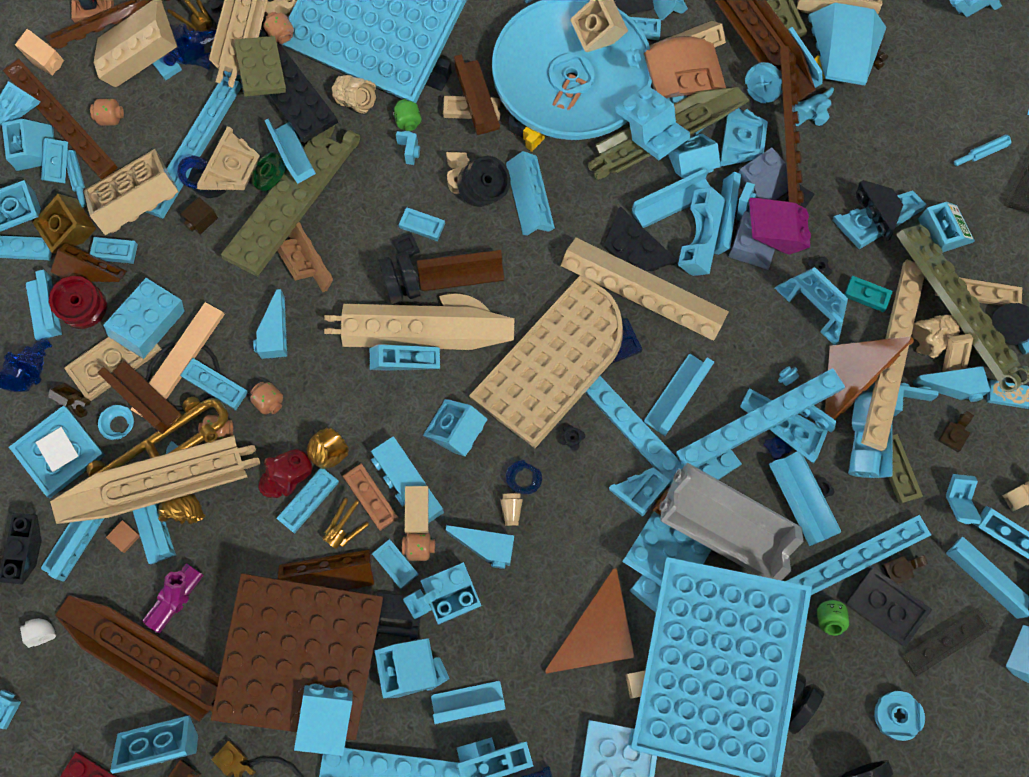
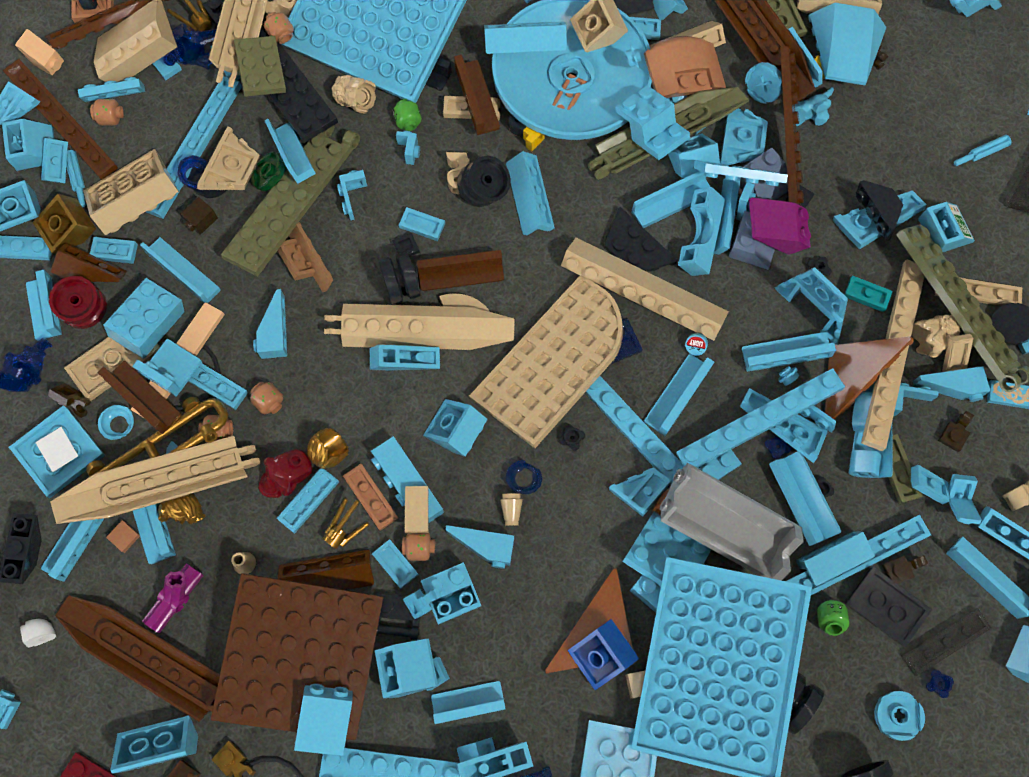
(111, 89): none -> medium azure plate
(169, 367): none -> medium azure bracket
(182, 270): none -> medium azure panel
(247, 565): none -> tan cone
(350, 181): none -> medium azure bracket
(525, 37): none -> medium azure panel
(603, 654): none -> blue slope
(696, 344): none -> tile
(732, 173): none -> wing
(787, 351): none -> medium azure panel
(836, 557): none -> medium azure panel
(930, 484): none -> medium azure plate
(947, 683): none -> clear blue plate

